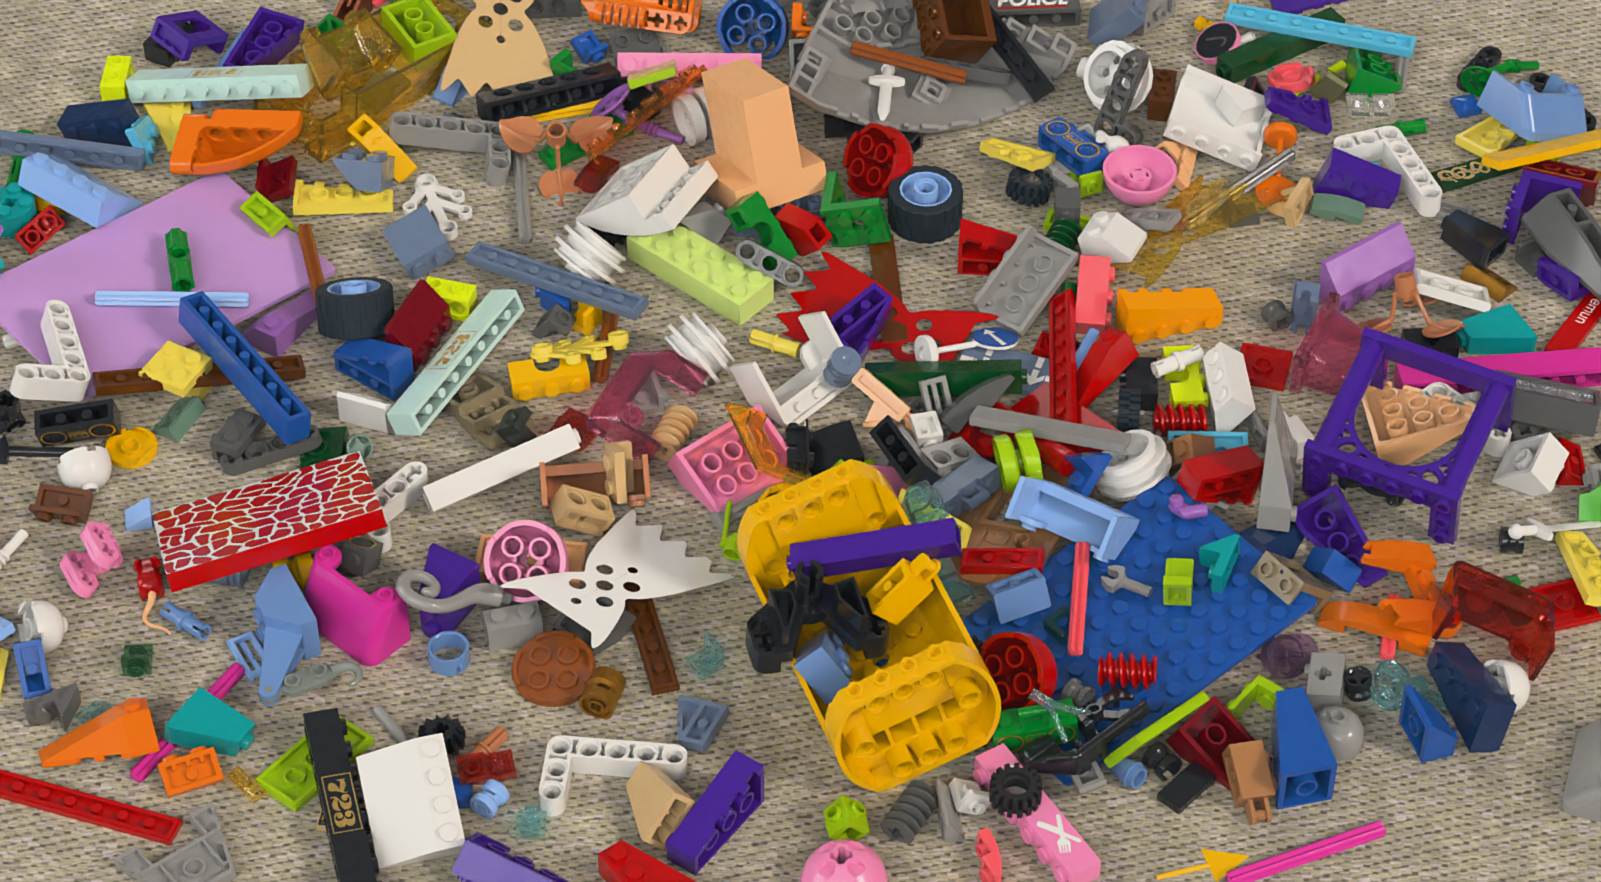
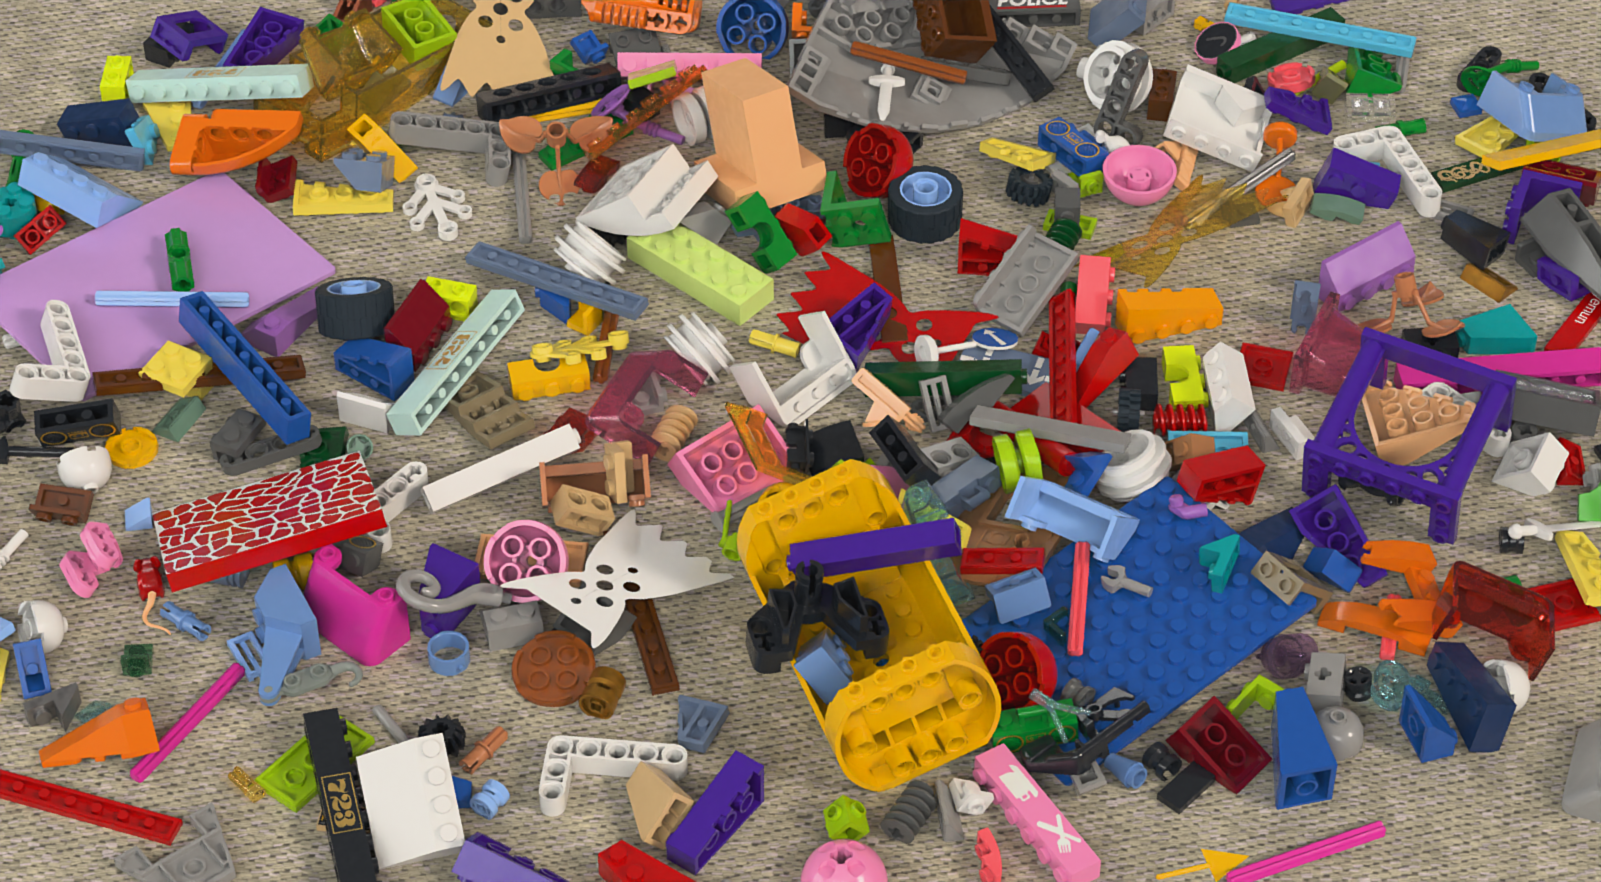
(190, 771): orange bracket -> none
(210, 723): teal slope -> none
(265, 214): lime panel -> none
(310, 257): dark orange axle -> none
(418, 243): sand blue brick -> none
(480, 767): clear red slope -> none
(514, 428): pearl dark grey bracket -> none
(531, 823): clear light blue tile -> none
(554, 320): dark grey bracket -> none
(708, 660): clear light blue panel -> none
(757, 263): beam -> none
(842, 366): sand blue piece -> none
(903, 588): yellow brick -> none
(926, 428): white bracket -> none
(1011, 802): black tyre -> none
(1111, 237): white slope -> none
(1127, 671): red piece -> none
(1153, 218): light grey hinge -> none
(1156, 729): lime tile -> none
(1177, 361): white pin -> none
(1178, 582): lime bracket -> none
(1250, 779): medium nougat brick -> none
(1276, 315): dark grey wheel -> none
(1279, 473): light grey wedge -> none
(1452, 290): white tile -> none

